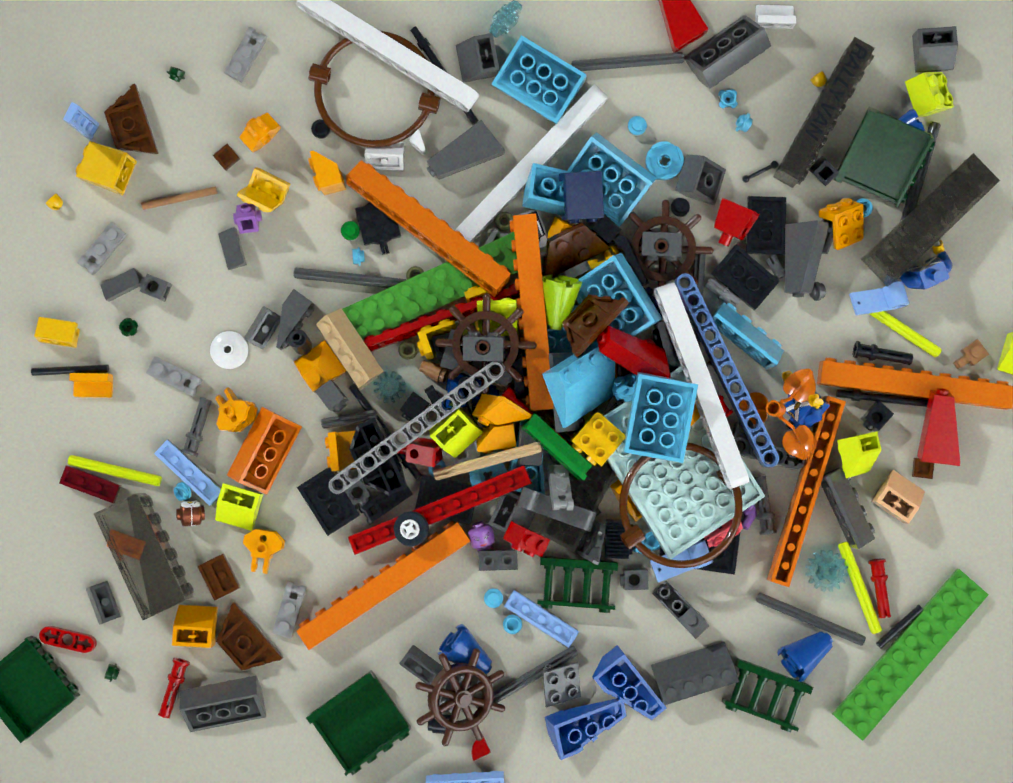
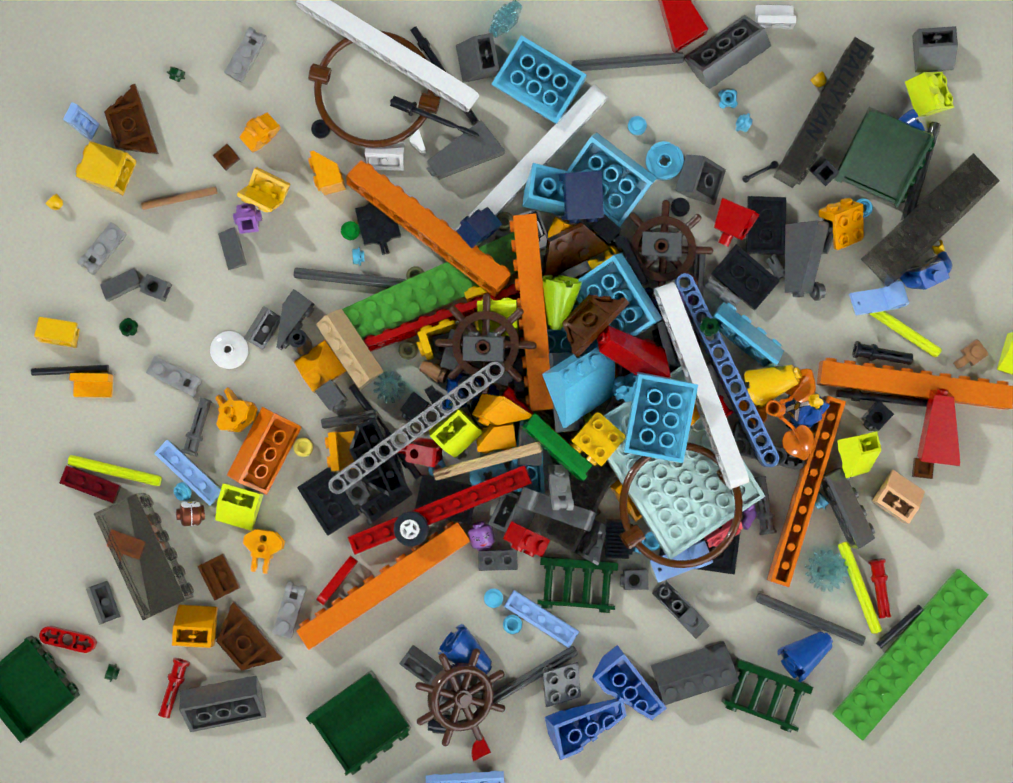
(303, 447): none -> light yellow tile
(336, 581): none -> red beam
(411, 108): none -> black piece
(478, 227): none -> dark blue brick
(709, 331): none -> dark green plate
(771, 382): none -> yellow cone
(821, 501): none -> medium azure plate

